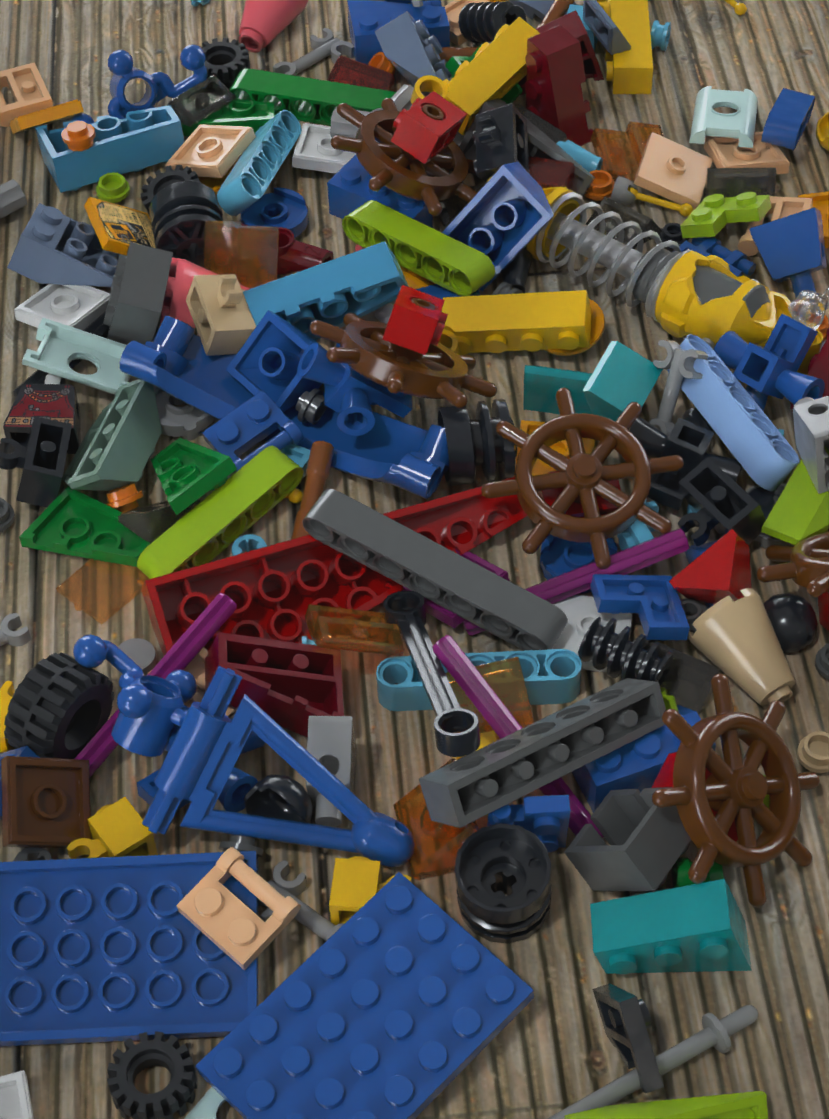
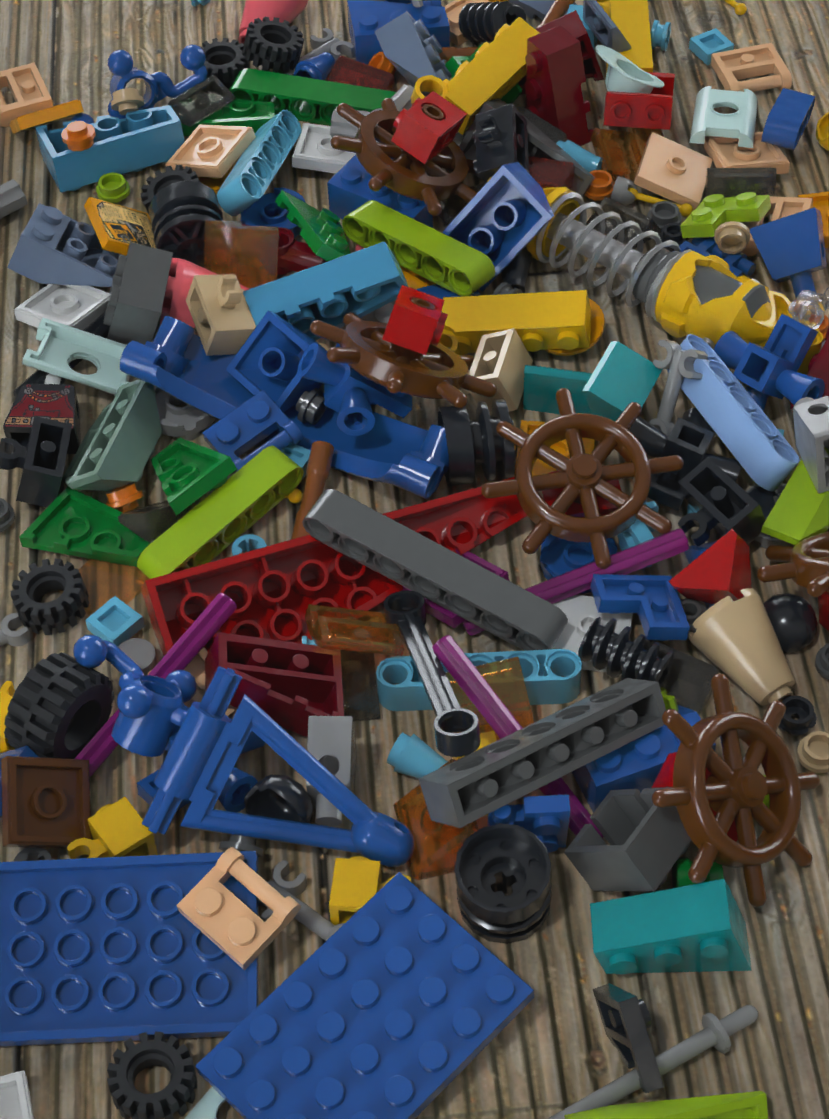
(52, 613): none -> black tyre
(115, 622): none -> medium azure plate
(126, 100): none -> tan plate
(273, 44): none -> black tyre
(315, 67): none -> blue cone
(319, 228): none -> green wing
(359, 686): none -> clear smoke slope
(414, 757): none -> medium azure cone
(501, 361): none -> tan brick
(624, 75): none -> light aqua piece
(641, 109): none -> red panel
(664, 213): none -> dark grey plate
(709, 43): none -> medium azure plate
(732, 237): none -> tan plate
(750, 63): none -> light nougat plate
(803, 710): none -> black plate

